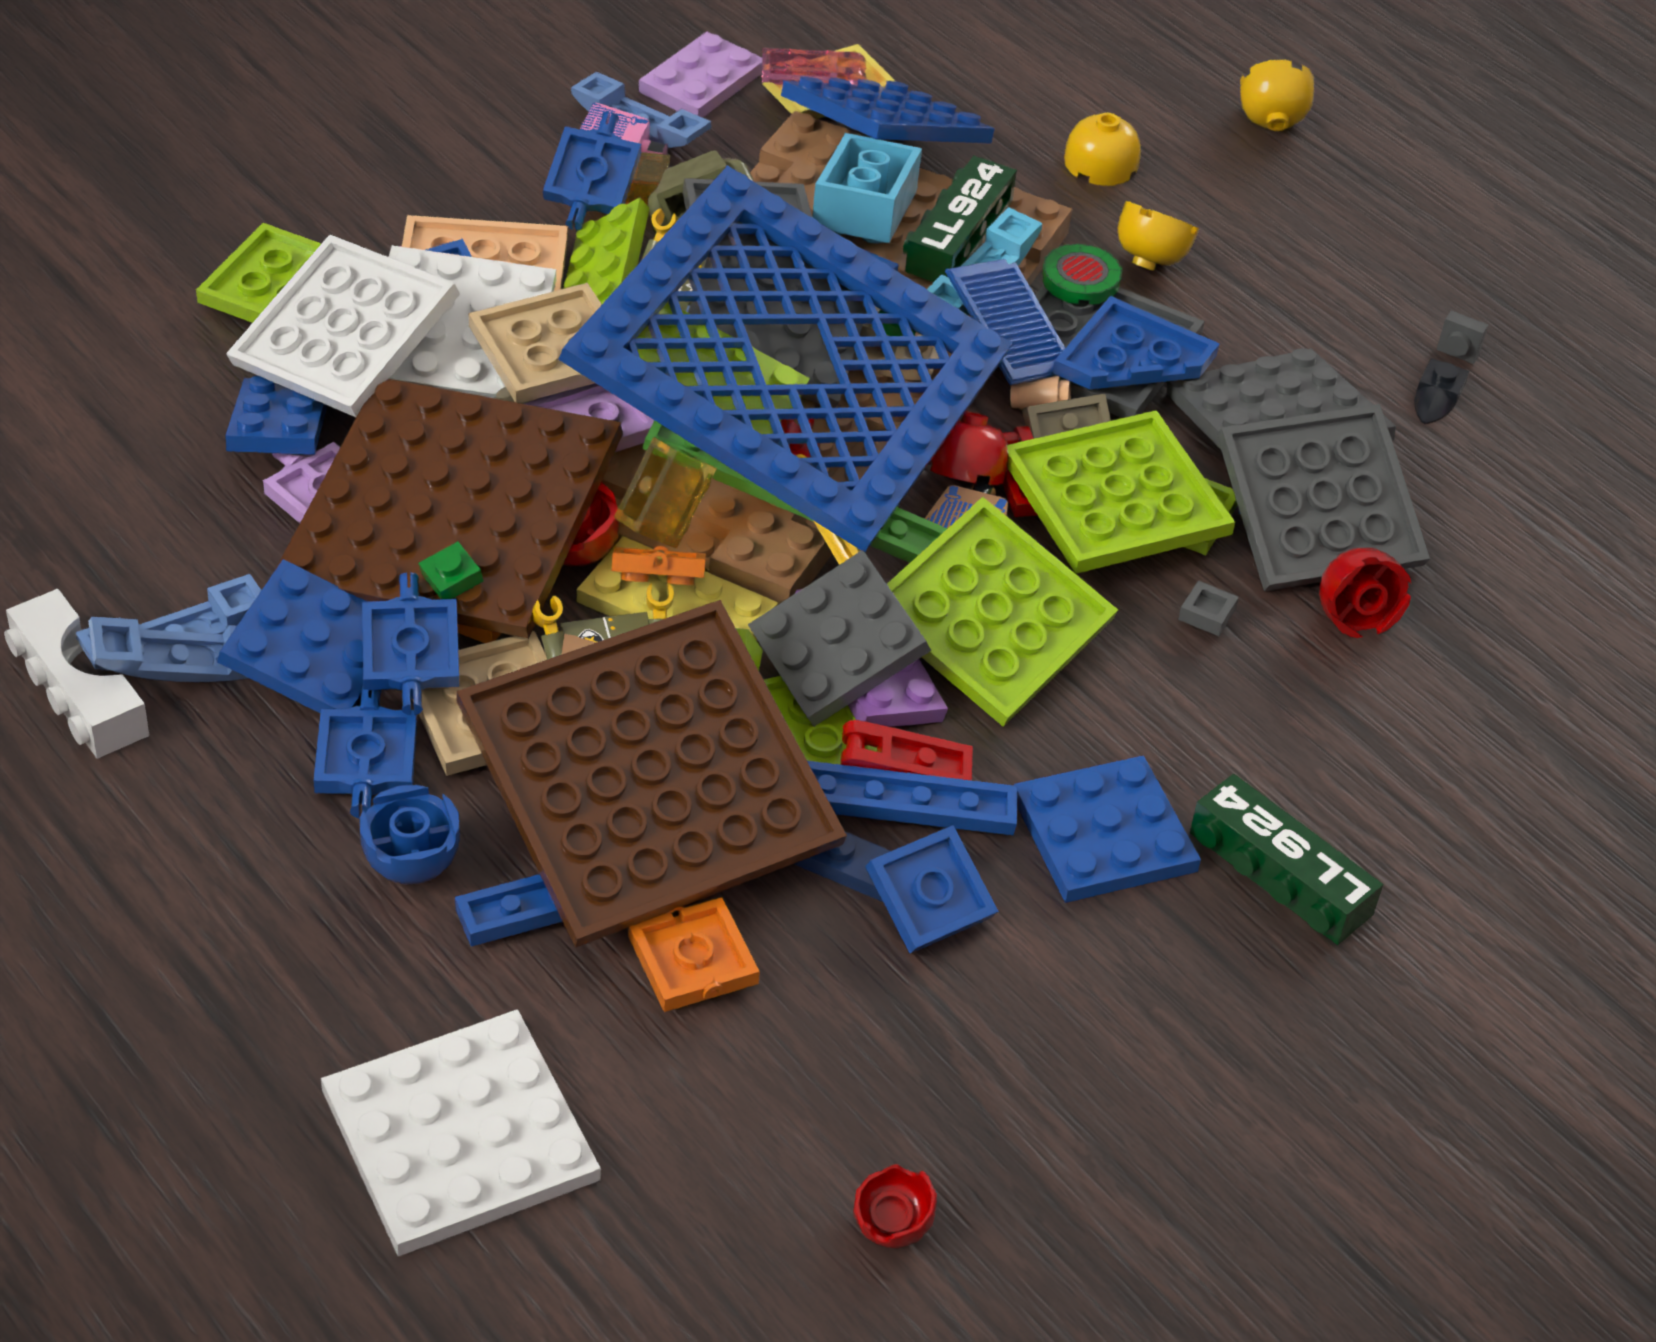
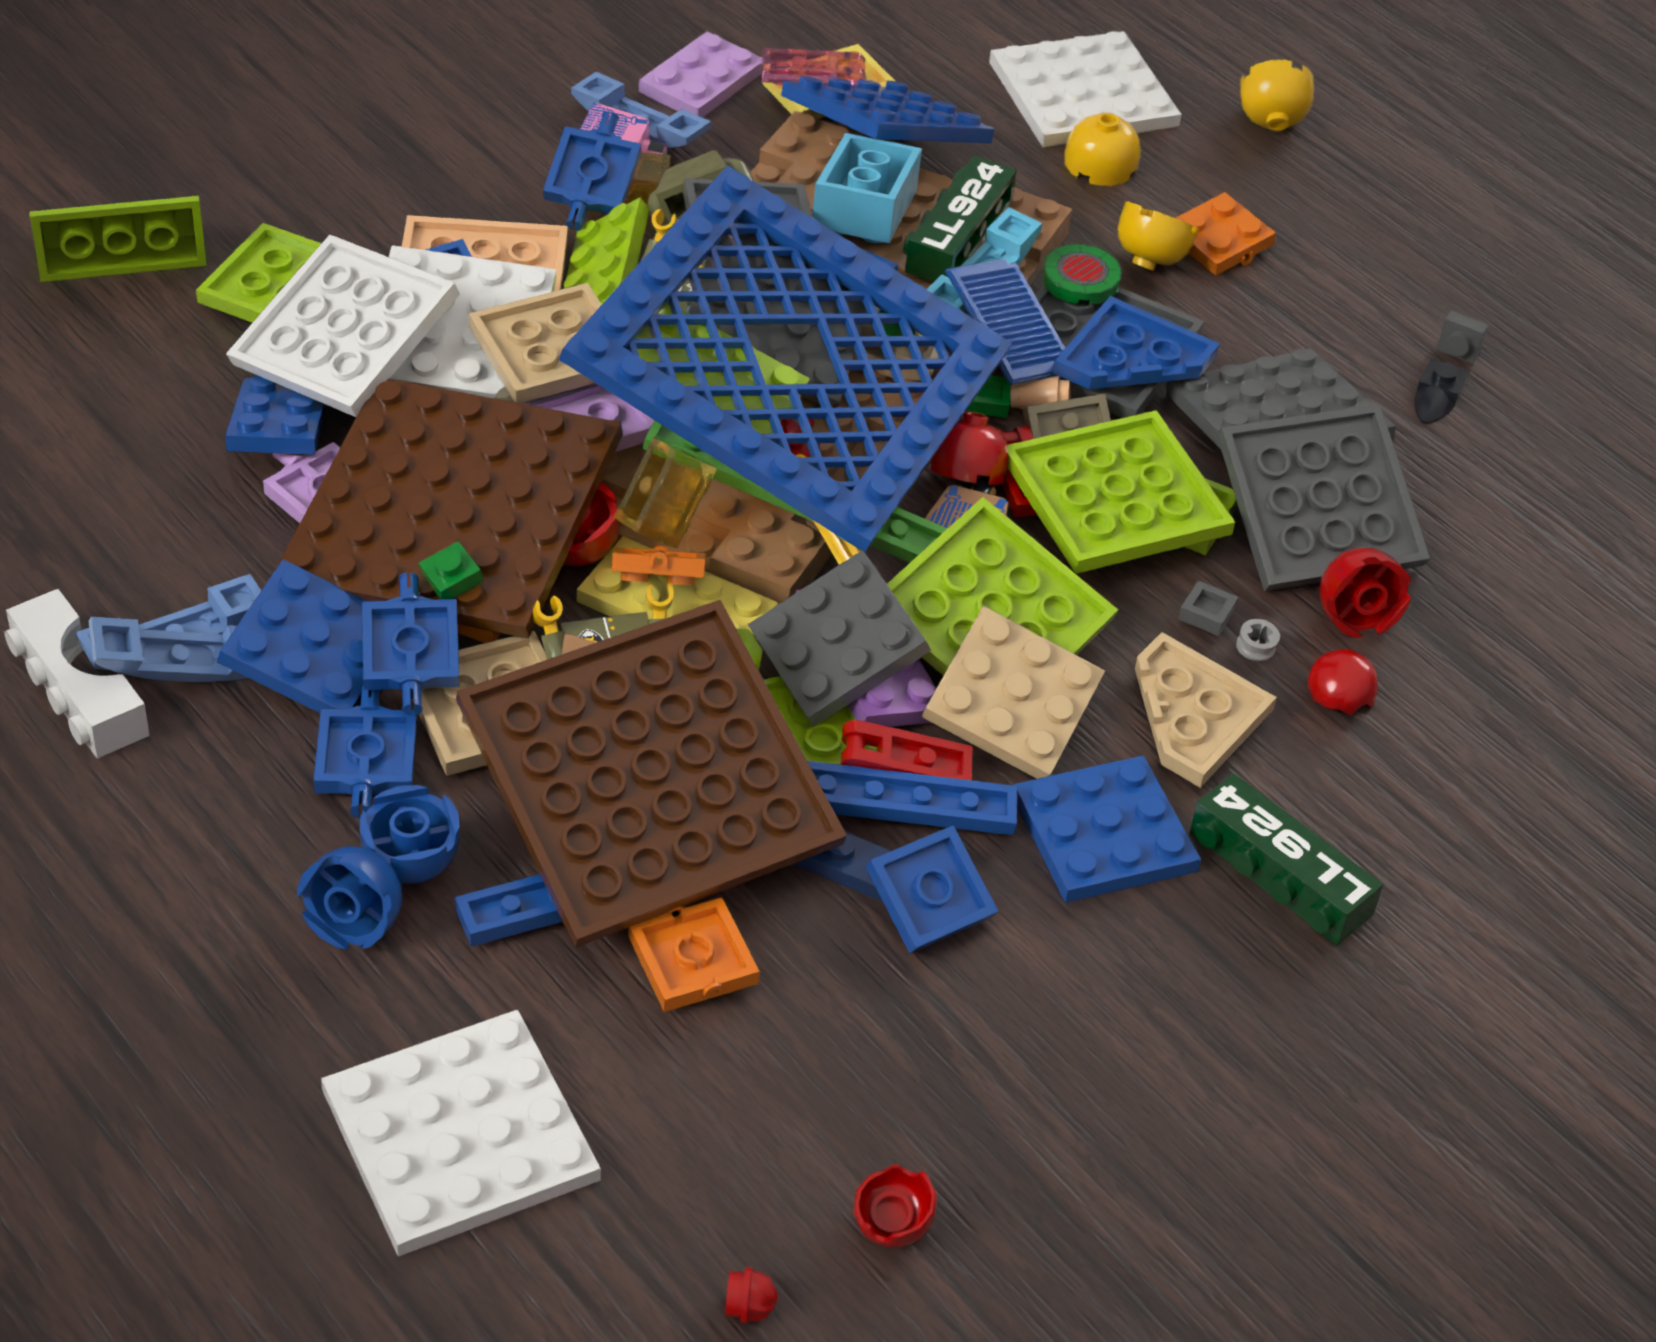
(118, 238): none -> lime slope
(350, 896): none -> blue cylinder
(750, 1295): none -> red plate
(993, 398): none -> green plate
(1013, 694): none -> tan plate
(1082, 77): none -> white plate
(1196, 708): none -> tan plate
(1226, 234): none -> orange plate
(1262, 630): none -> light grey bush
(1343, 681): none -> red hair

